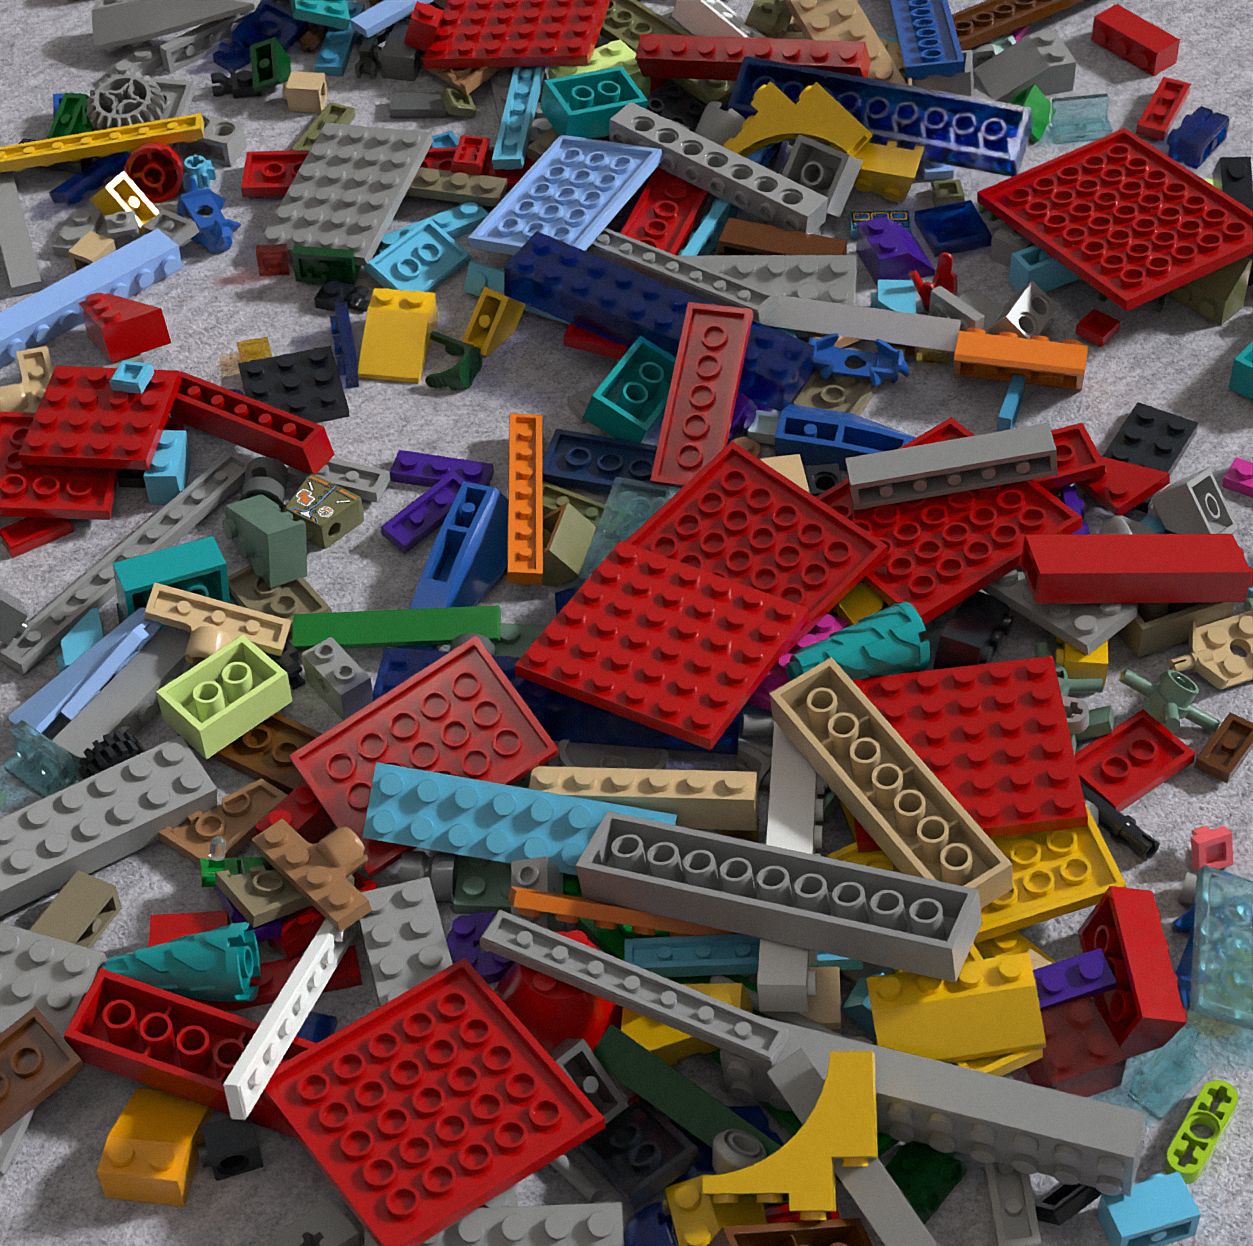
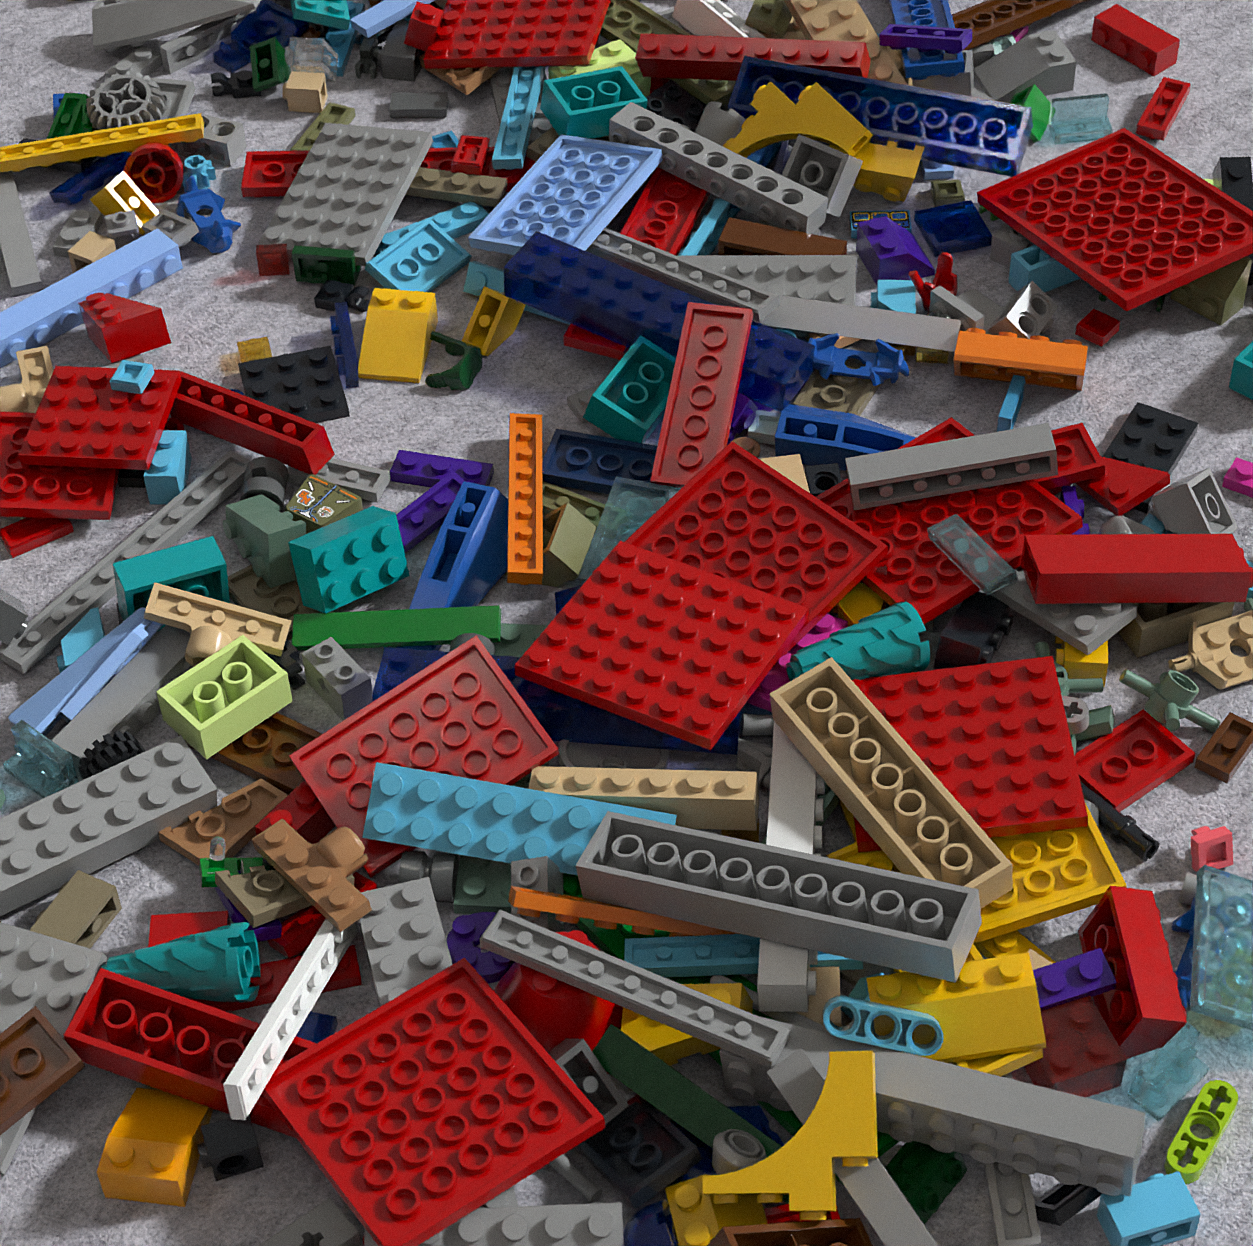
(312, 56): none -> clear brick
(349, 559): none -> teal brick
(458, 103): olive tile -> none
(898, 1039): none -> medium azure beam
(925, 38): none -> dark purple plate
(971, 554): none -> clear light blue tile
(1197, 137): clear blue brick -> none

